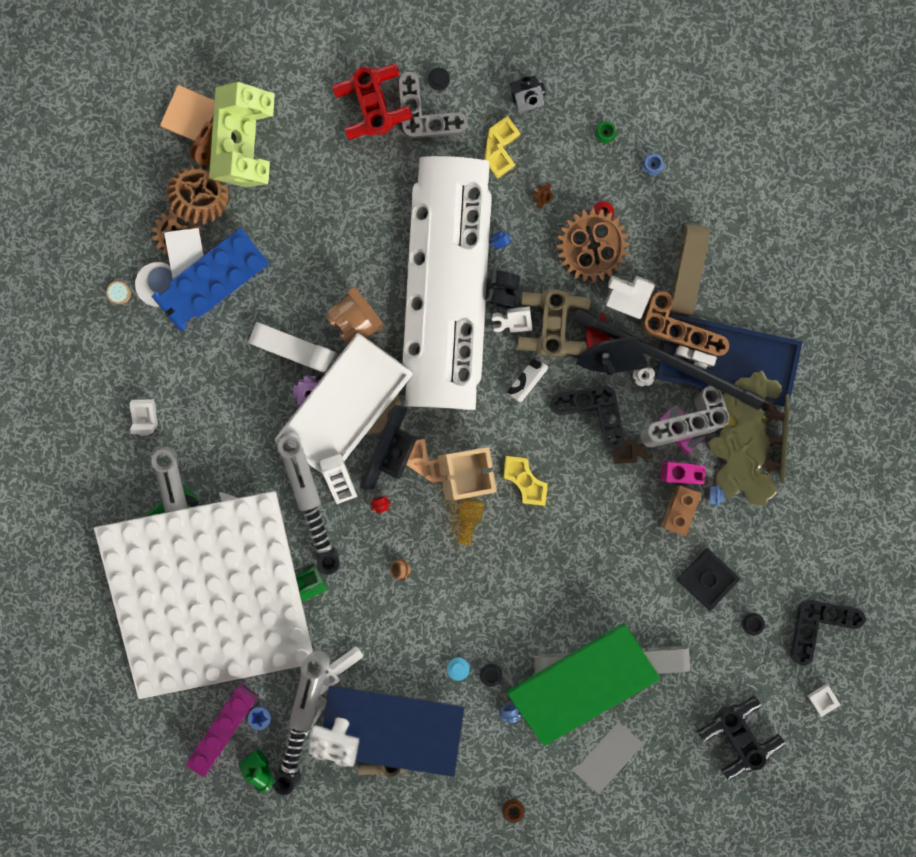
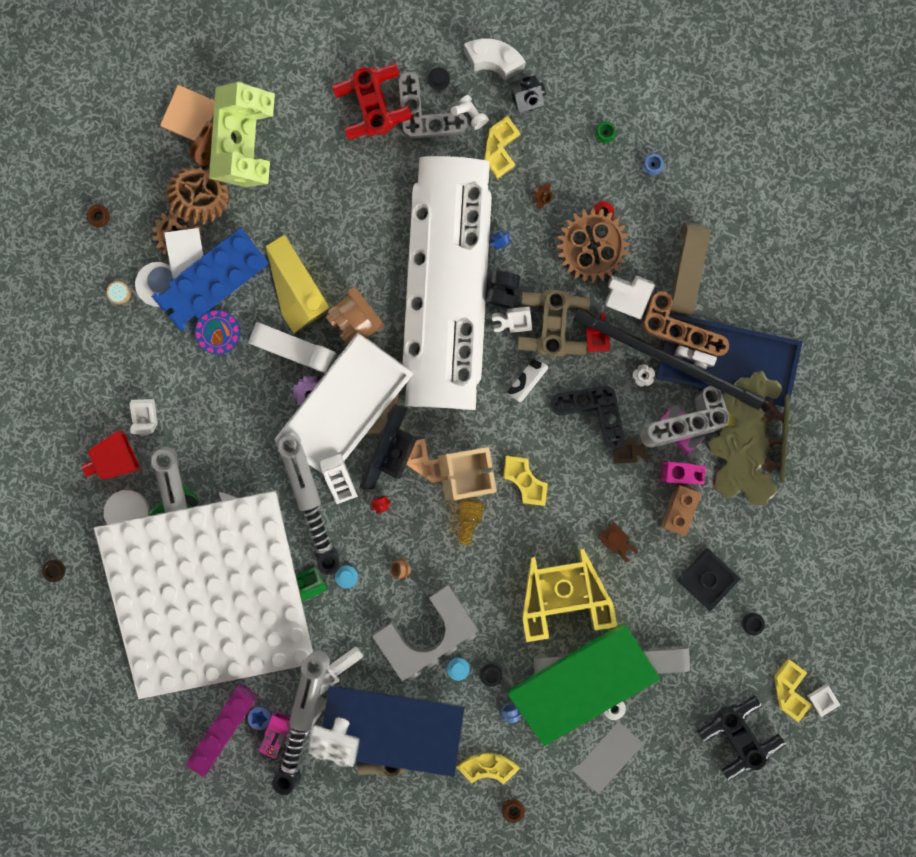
(53, 570): none -> dark brown plate
(92, 213): none -> reddish brown plate
(111, 458): none -> red torso
(125, 506): none -> white tile
(217, 332): none -> tile
(257, 771): green piece -> none
(275, 734): none -> dark pink leg
(296, 291): none -> light yellow wedge
(346, 576): none -> medium azure plate
(408, 659): none -> light grey arch
(465, 105): none -> white piece
(487, 765): none -> light yellow tile
(494, 56): none -> white brick
(564, 590): none -> light yellow wedge
(614, 356): black shield -> none
(614, 539): none -> reddish brown plate
(617, 715): none -> white plate
(716, 495): medium blue plate -> none
(786, 681): none -> light yellow tile
(813, 622): black beam -> none

